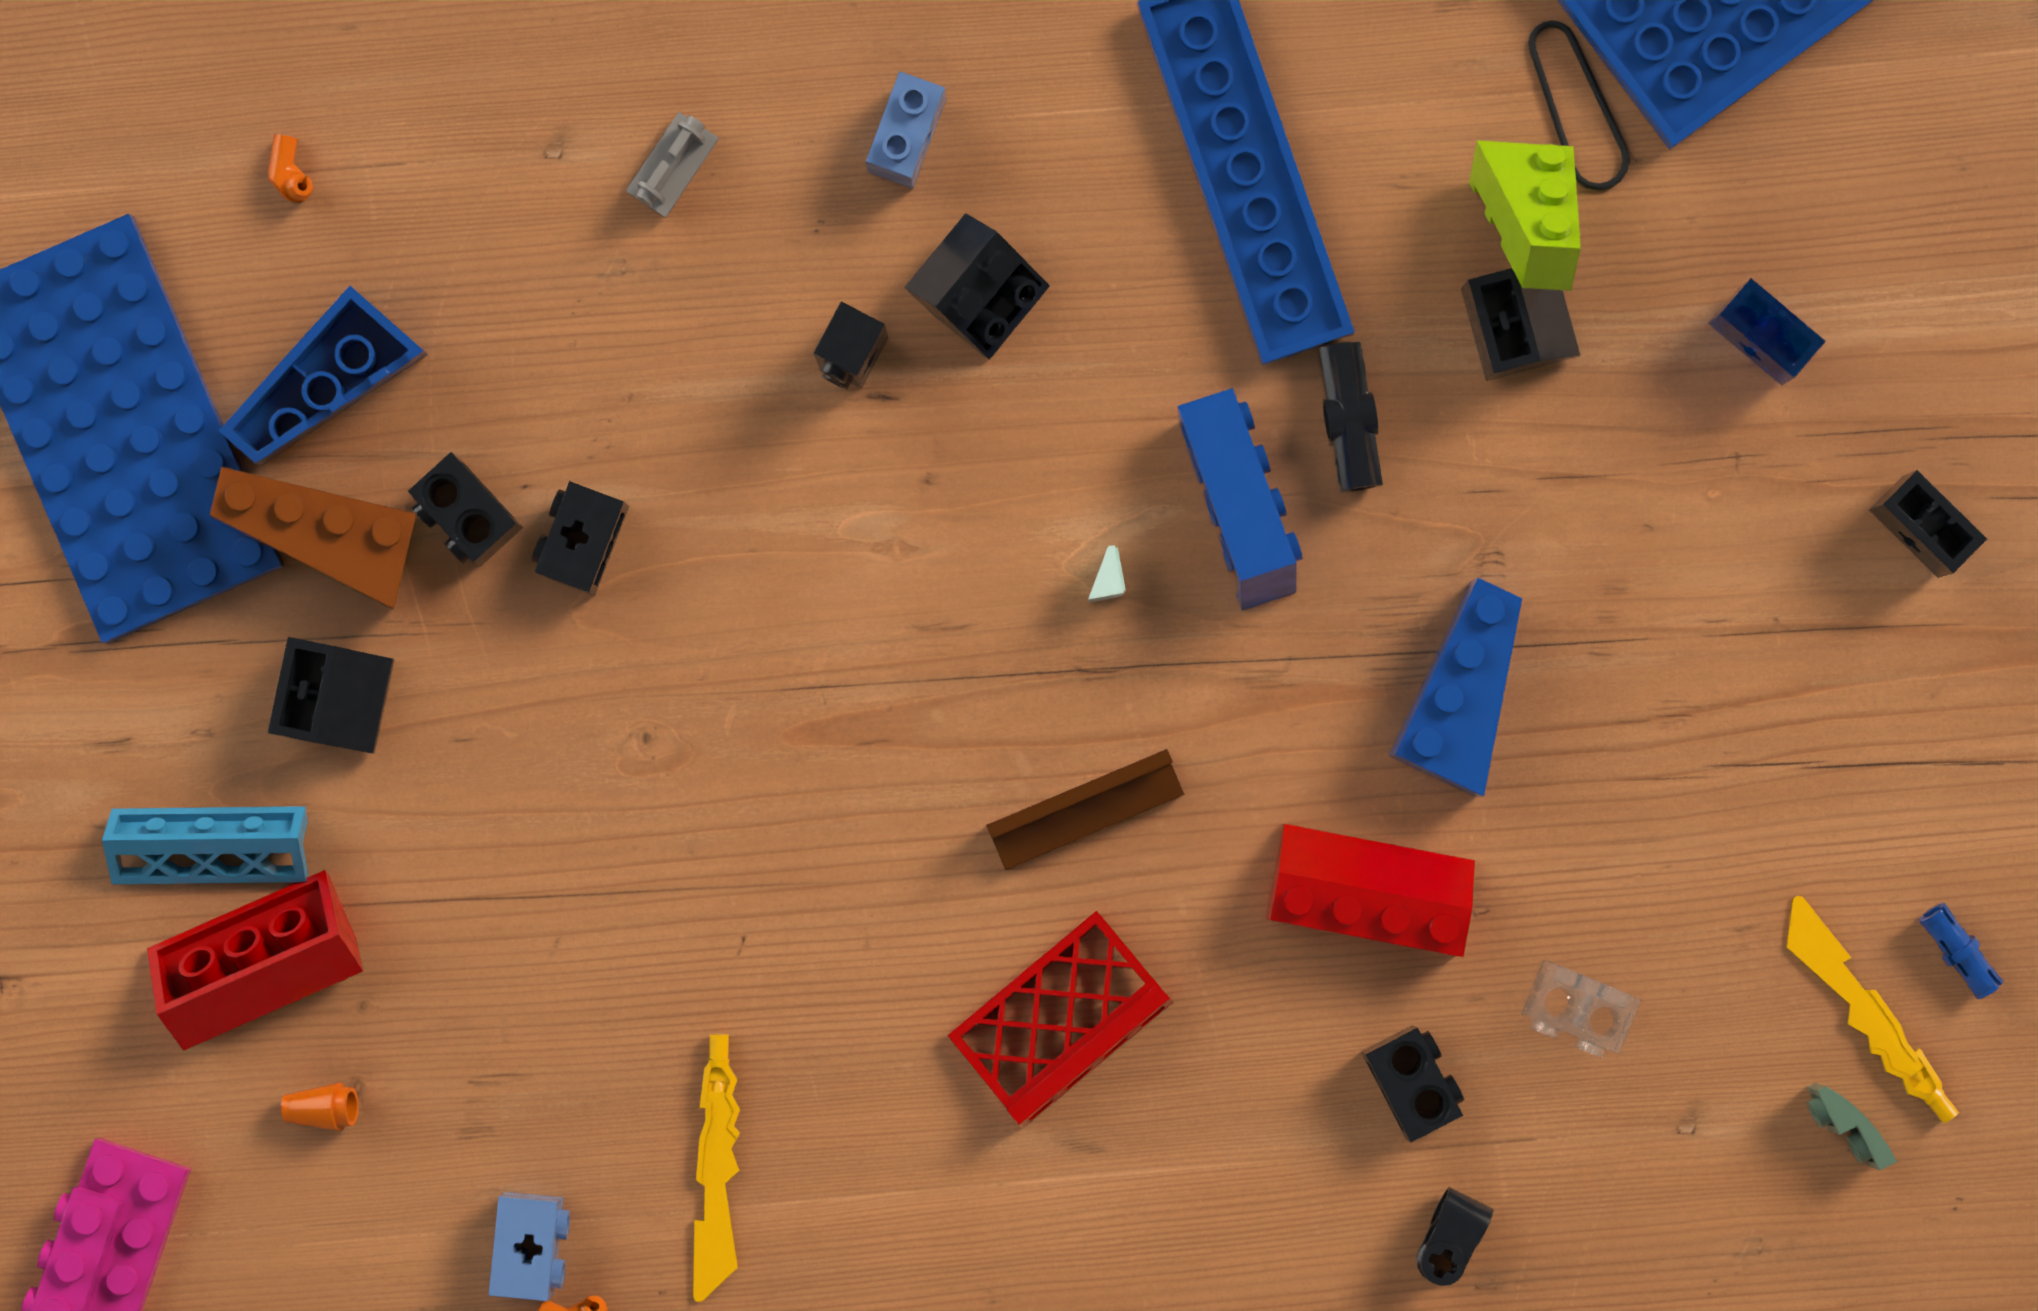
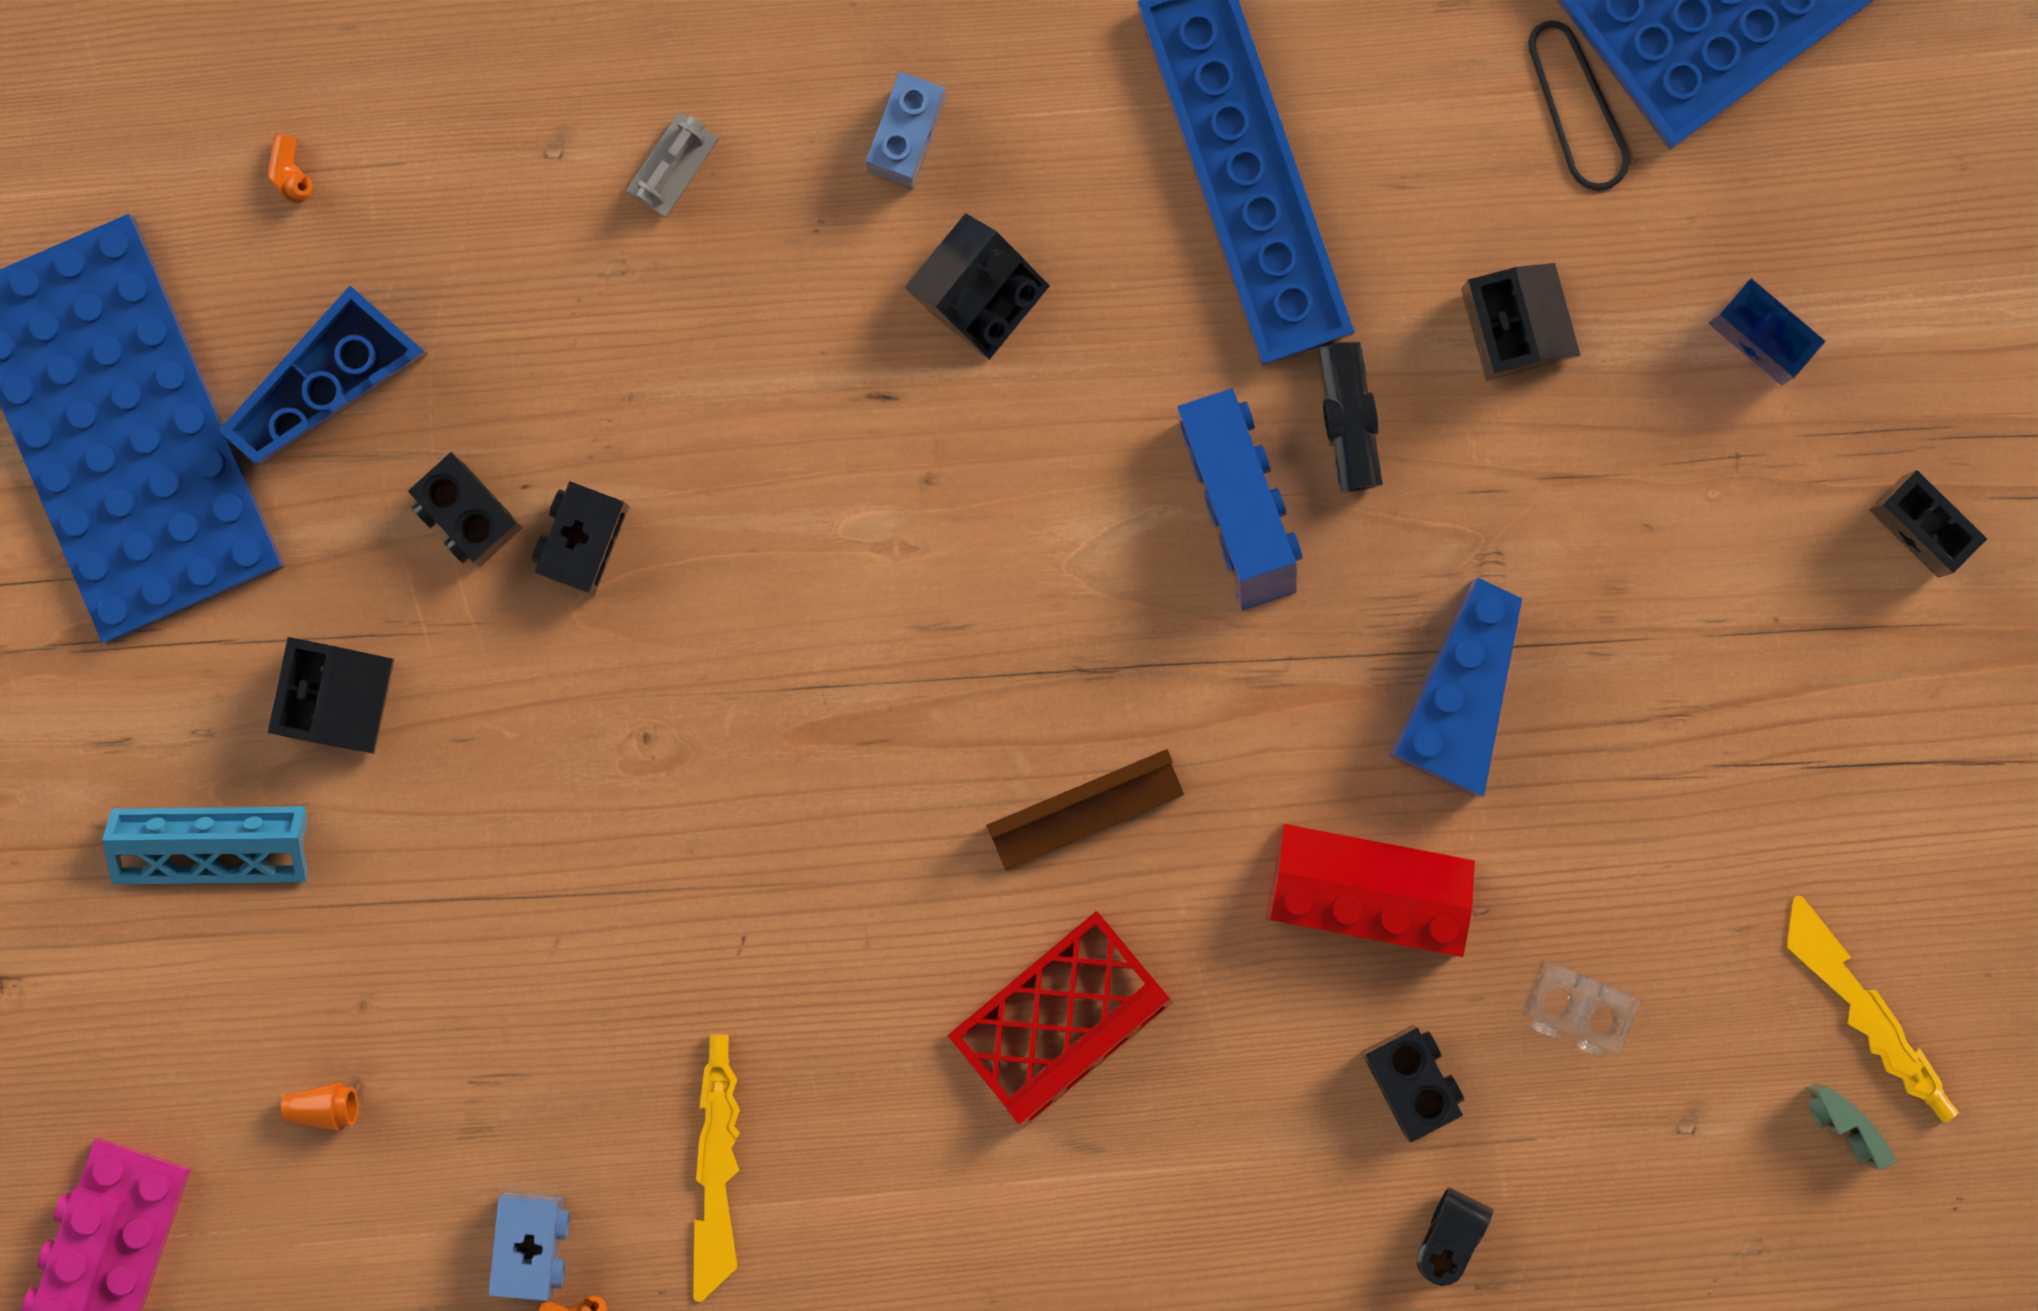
(253, 961): red slope -> none
(331, 533): dark orange wedge -> none
(850, 347): black brick -> none
(1109, 579): light aqua slope -> none
(1534, 208): lime wedge -> none
(1961, 950): blue pin -> none

